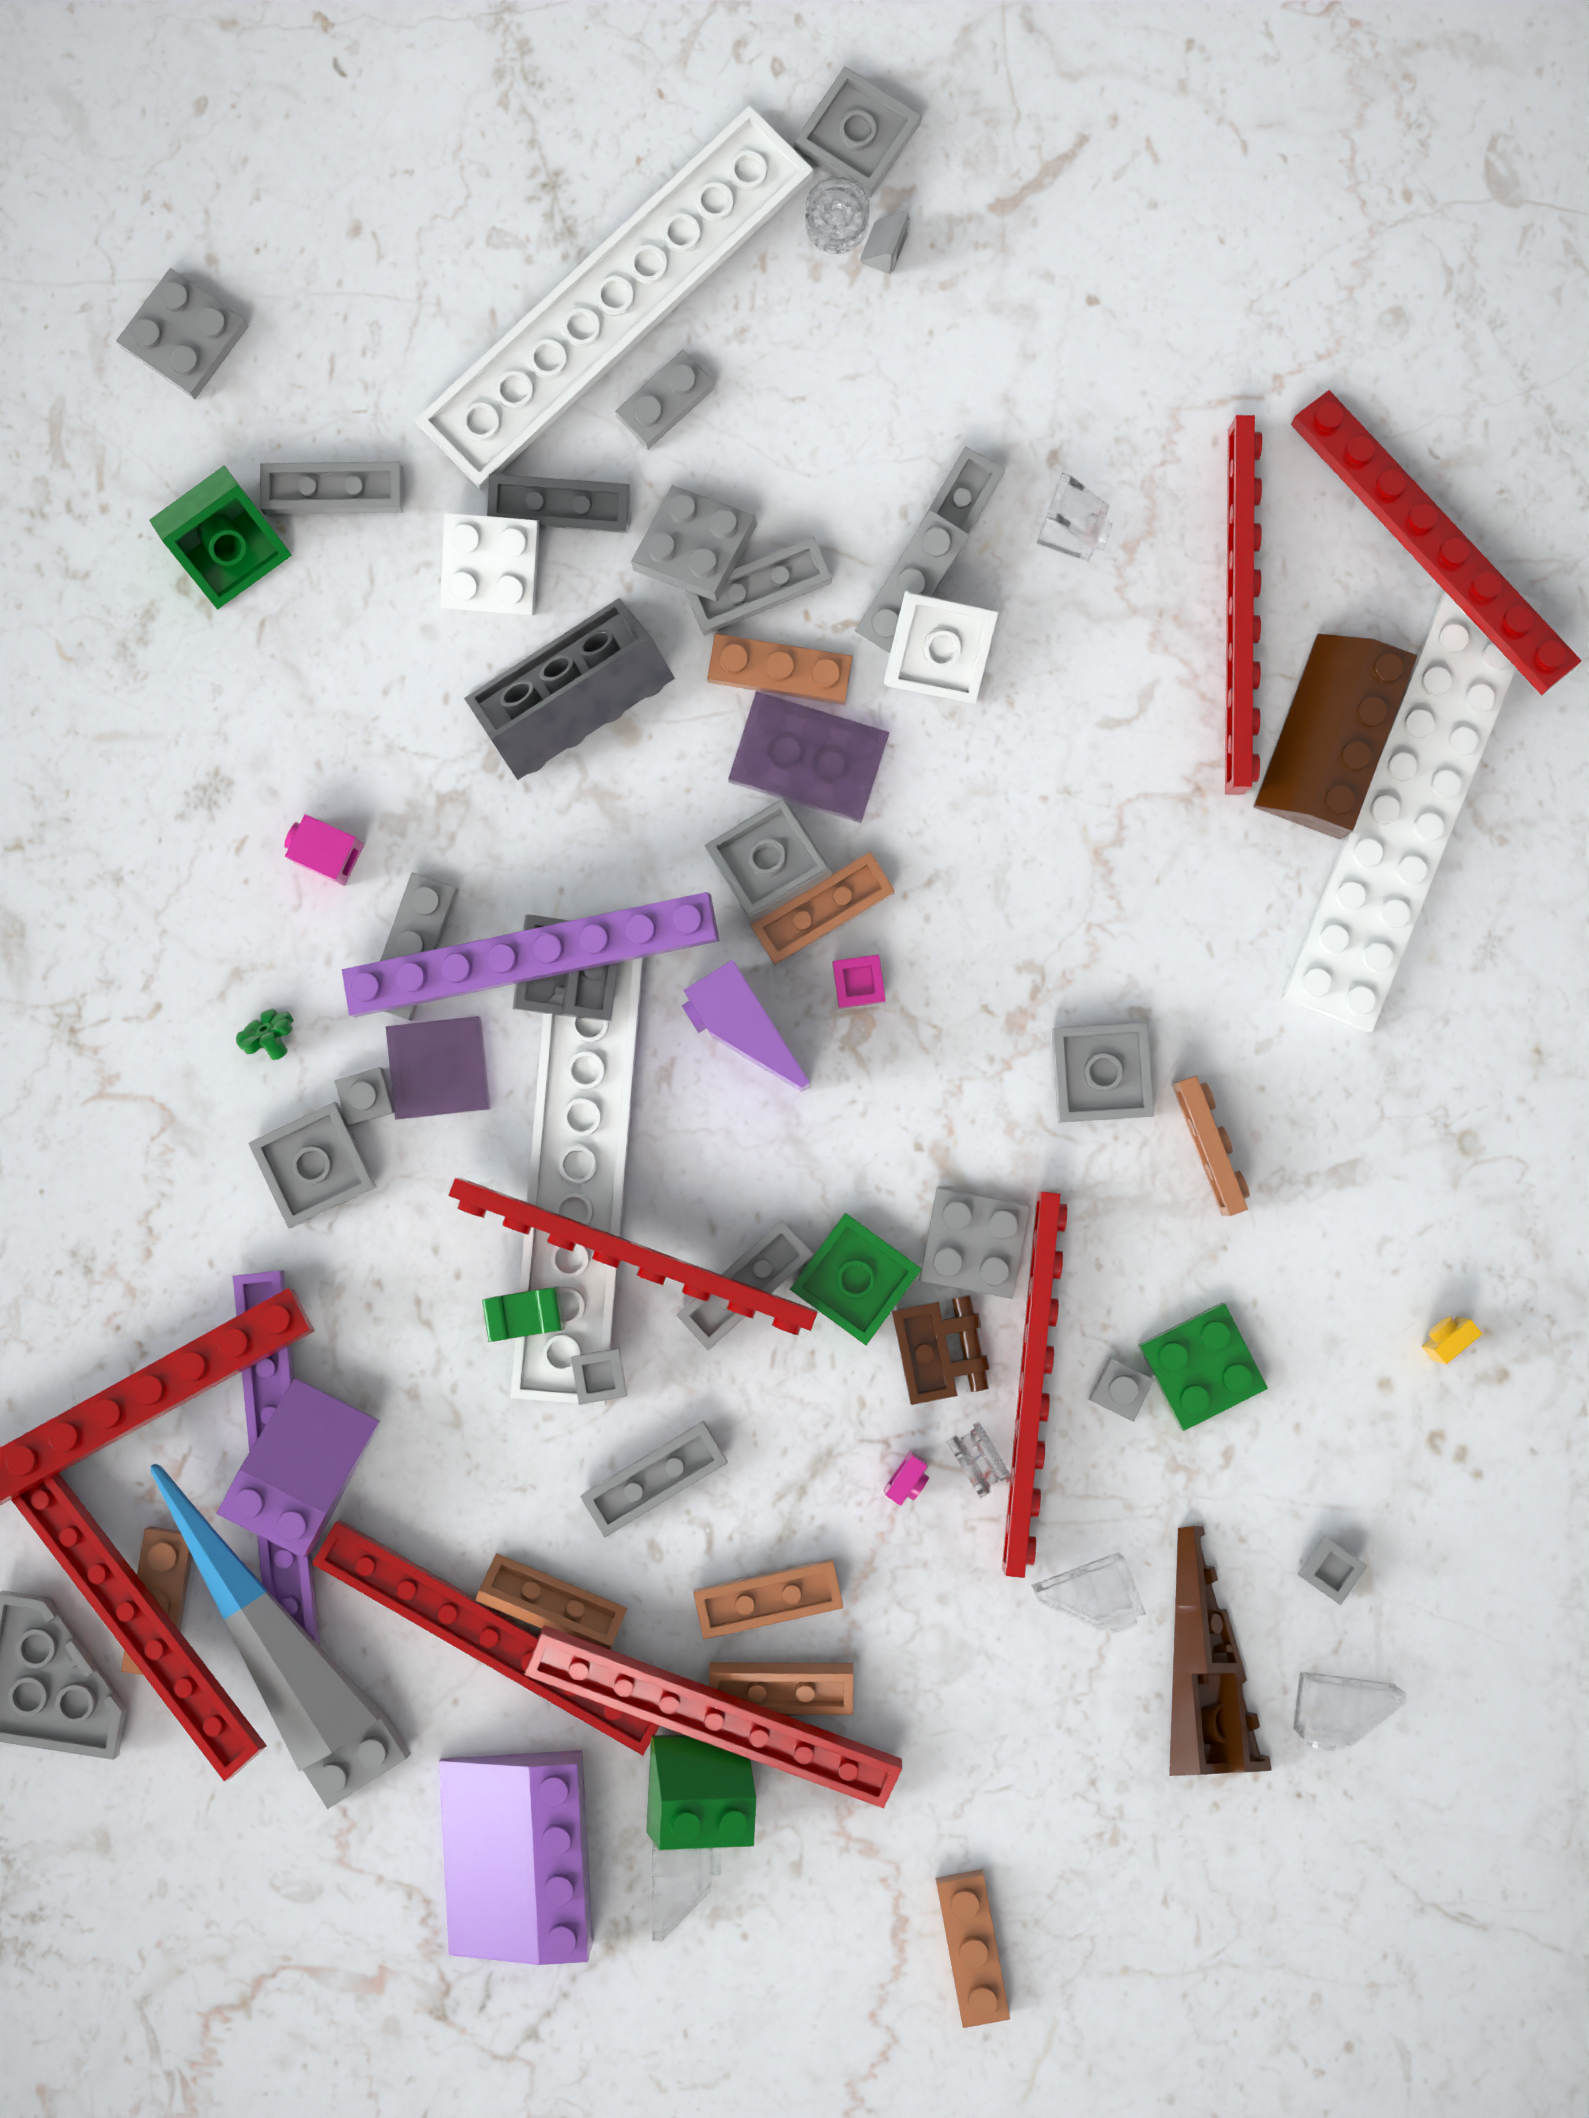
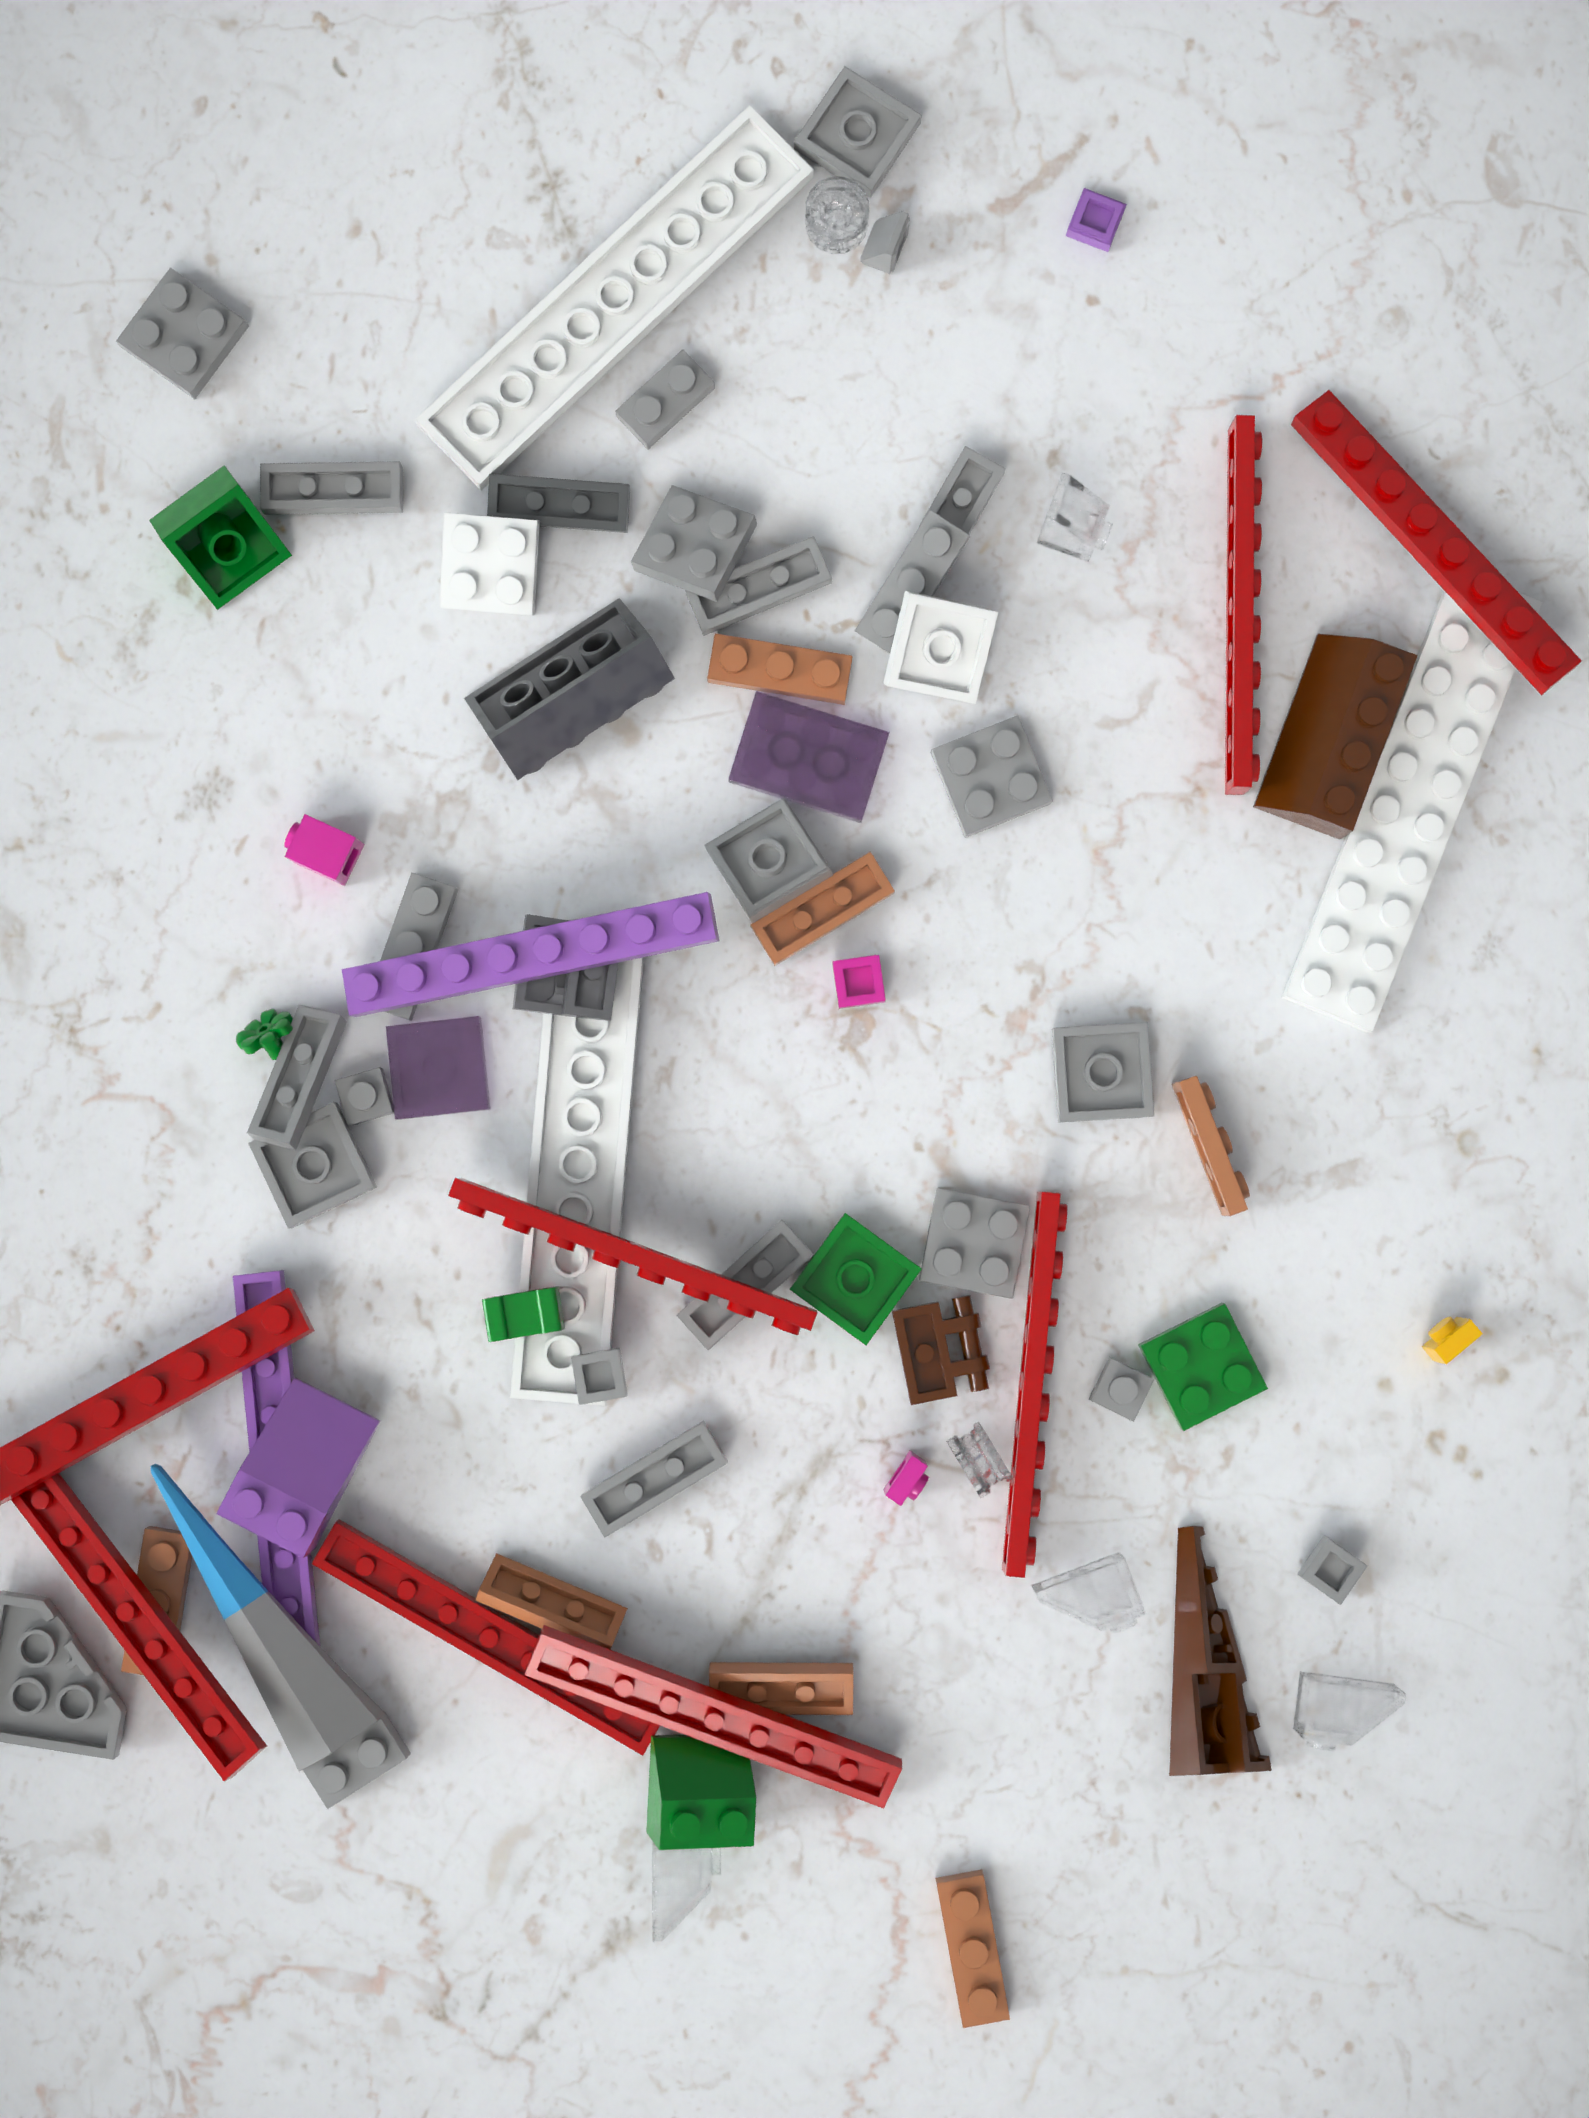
(297, 1077): none -> light grey plate
(516, 1857): slope -> none
(737, 1020): medium lavender slope -> none
(768, 1598): nougat plate -> none
(991, 776): none -> light grey plate
(1096, 220): none -> medium lavender tile

